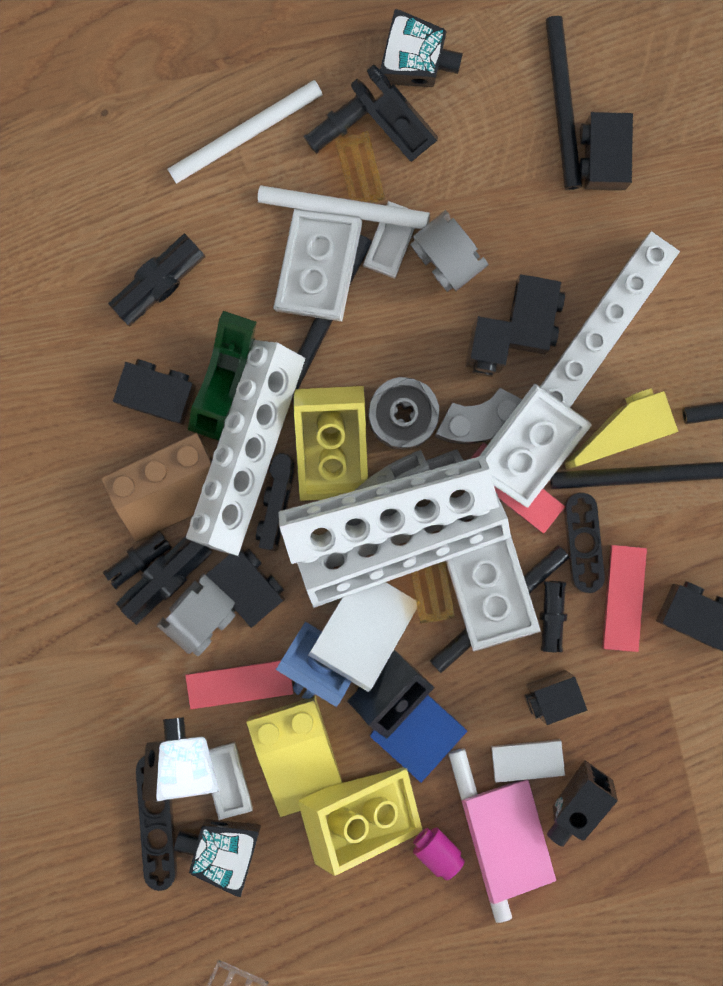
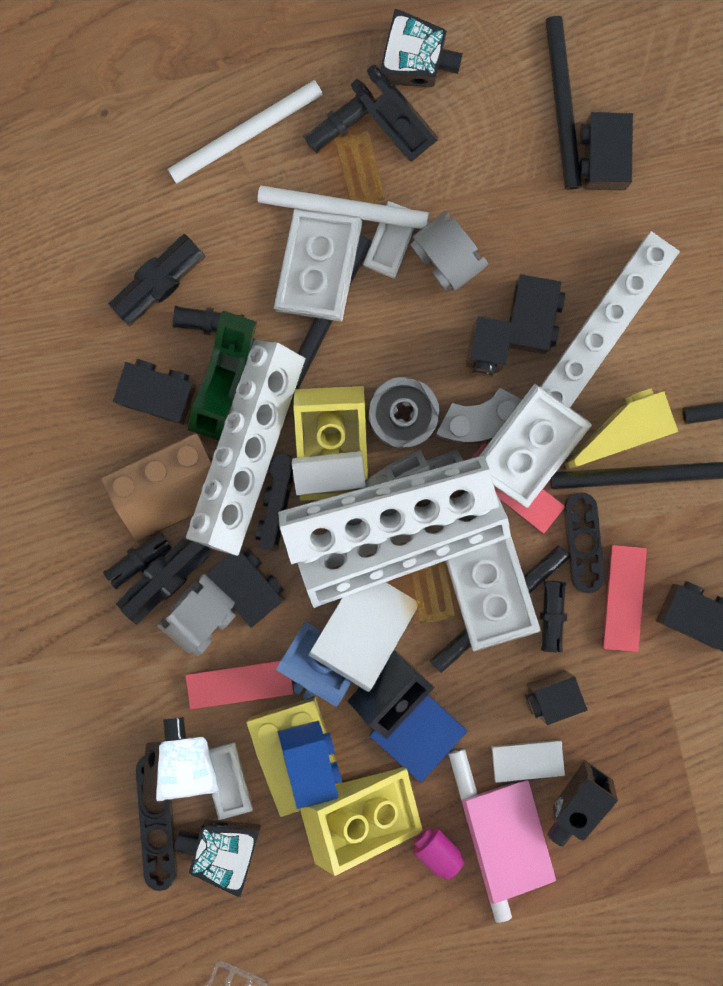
(197, 319): none -> black pin
(308, 764): none -> blue brick
(328, 473): none -> white tile

